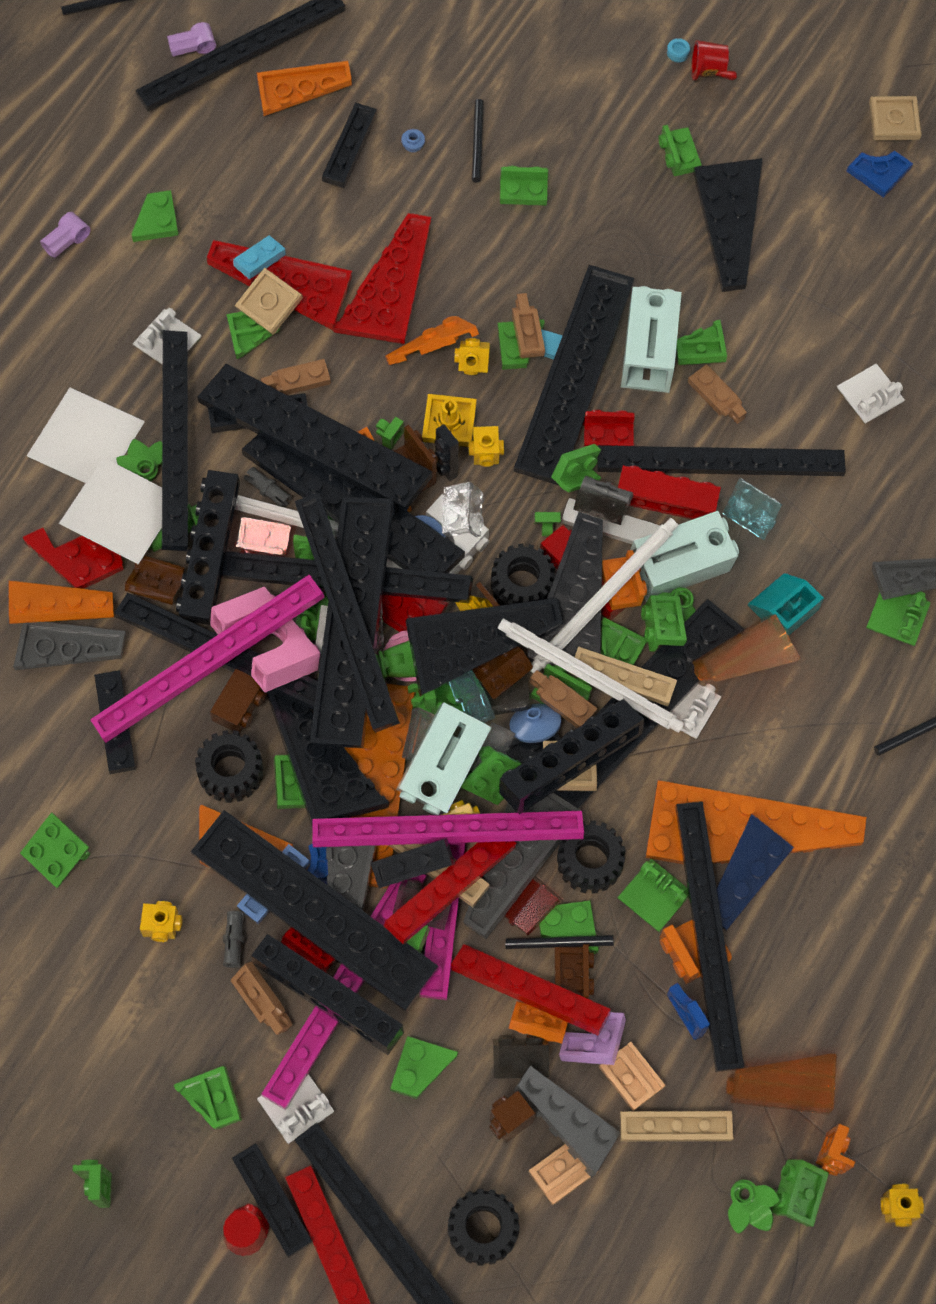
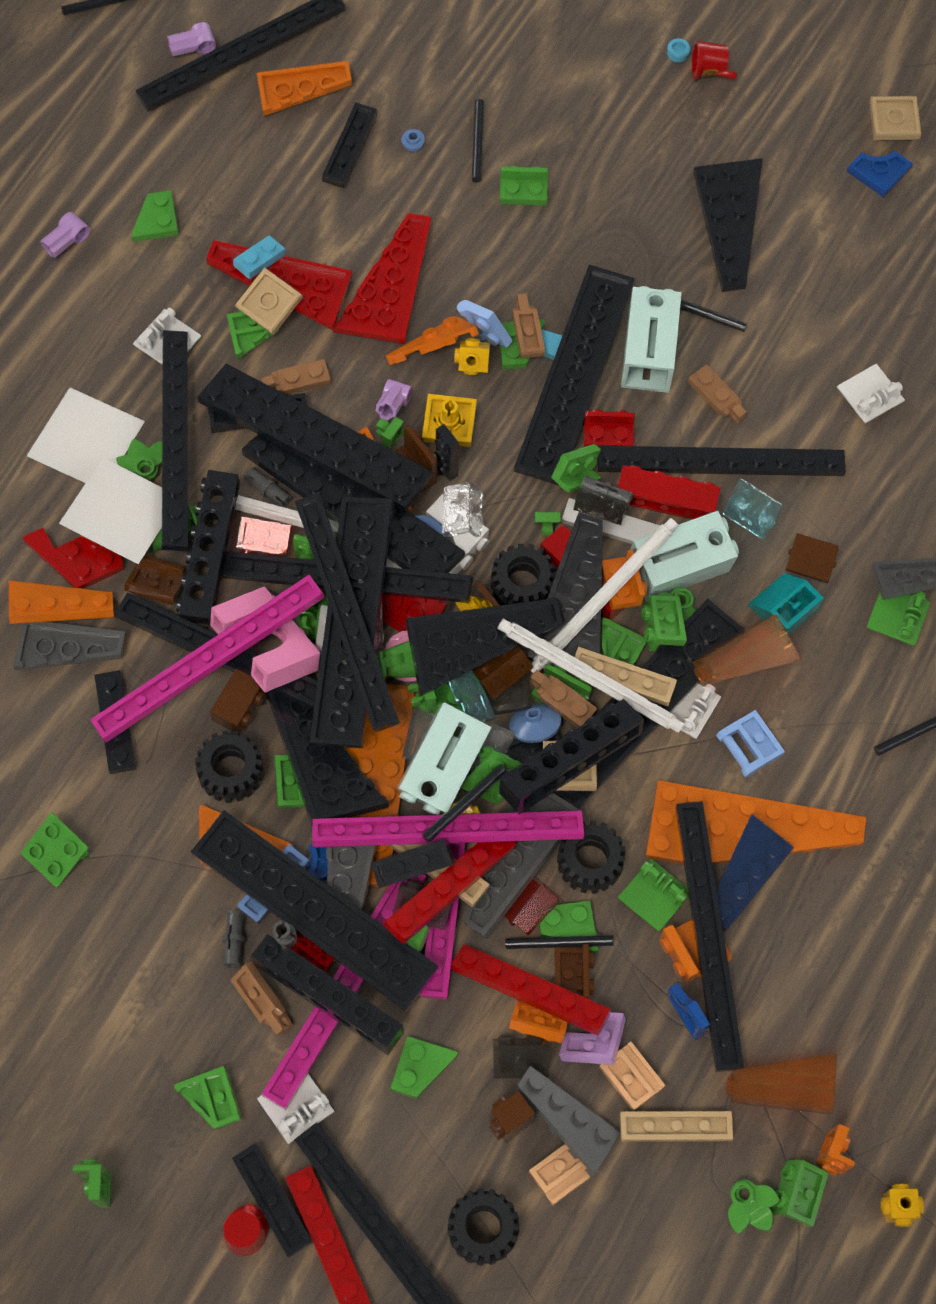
(160, 921): yellow brick -> none
(285, 931): none -> dark grey pin
(393, 398): none -> lavender piece
(464, 803): none -> black bar
(486, 323): none -> light blue plate
(486, 446): yellow brick -> none
(679, 150): bright green bracket -> none
(702, 346): bright green wing -> none
(713, 315): none -> black bar
(757, 739): none -> light blue plate
(812, 558): none -> reddish brown piece

